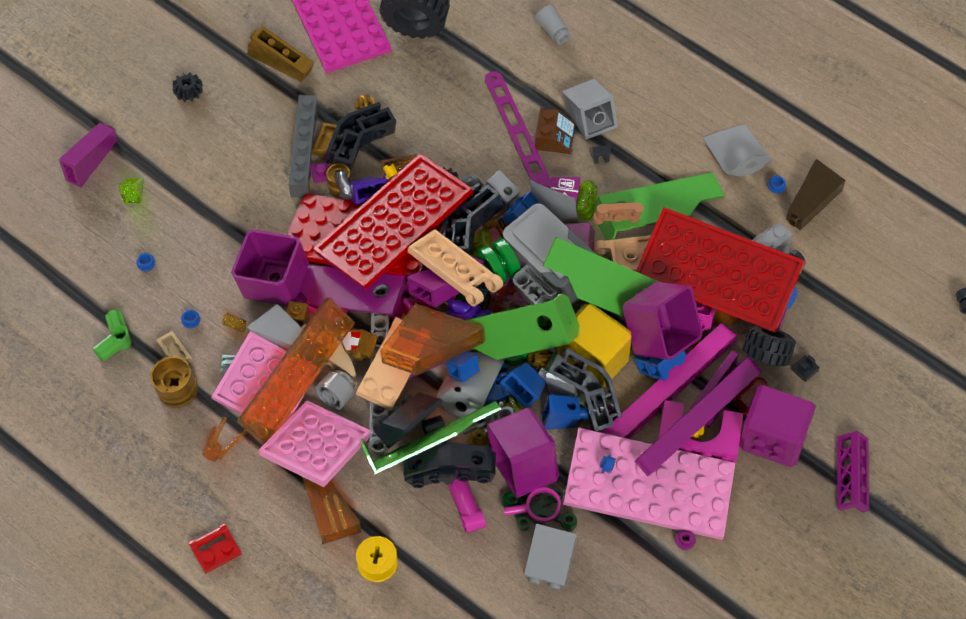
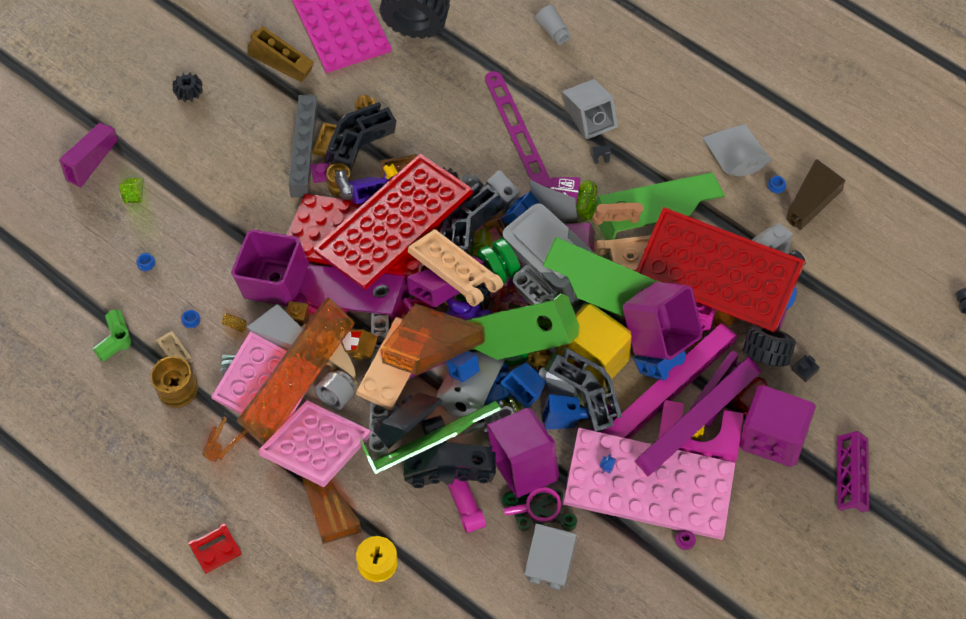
(478, 438): pearl gold plant -> none
(554, 132): reddish brown slope -> none

